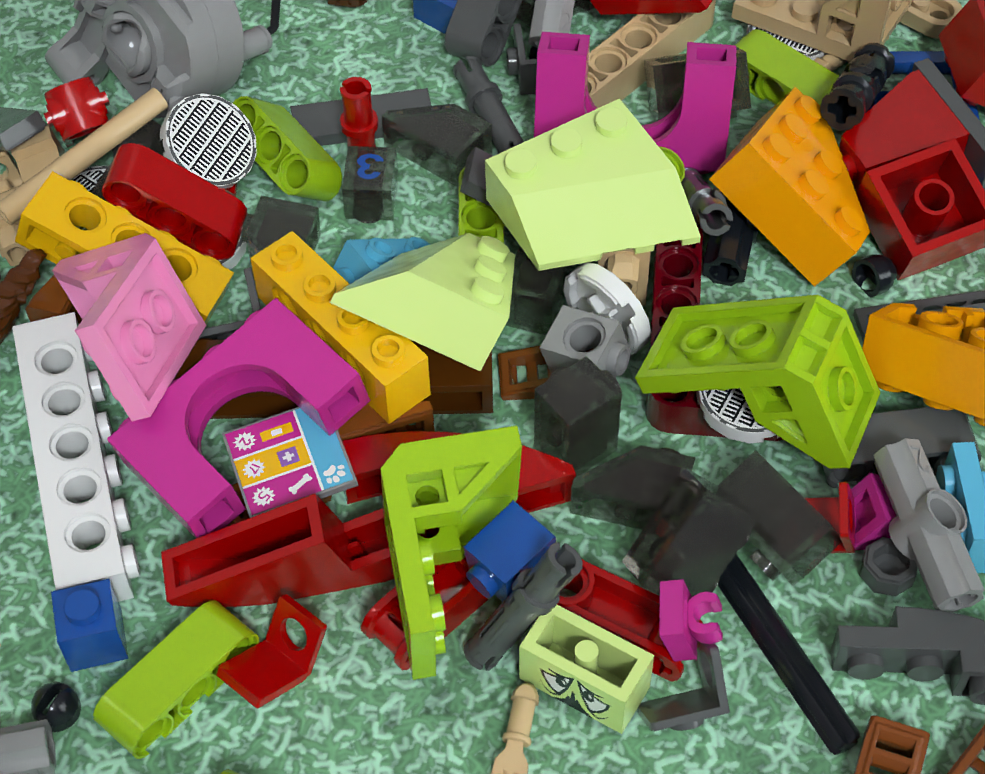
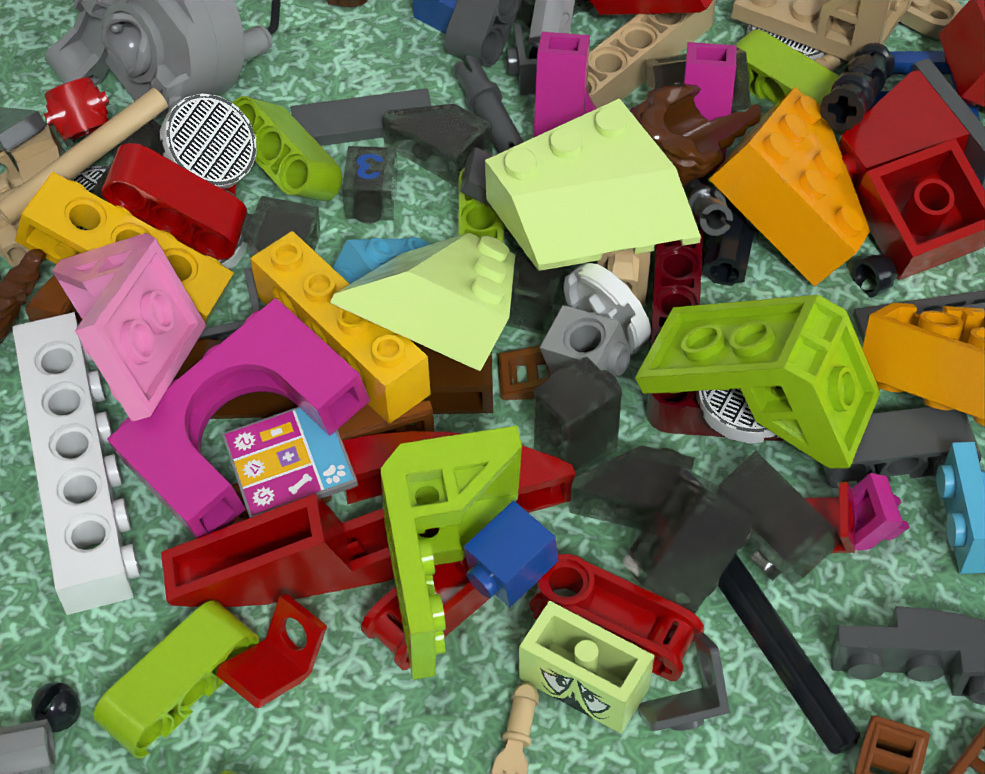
(89, 625): blue brick -> none
(358, 118): red pin -> none
(532, 595): dark grey pin -> none
(681, 618): dark pink tile -> none
(685, 135): none -> reddish brown hair
(887, 568): dark grey tile -> none
(928, 526): light grey piece -> none

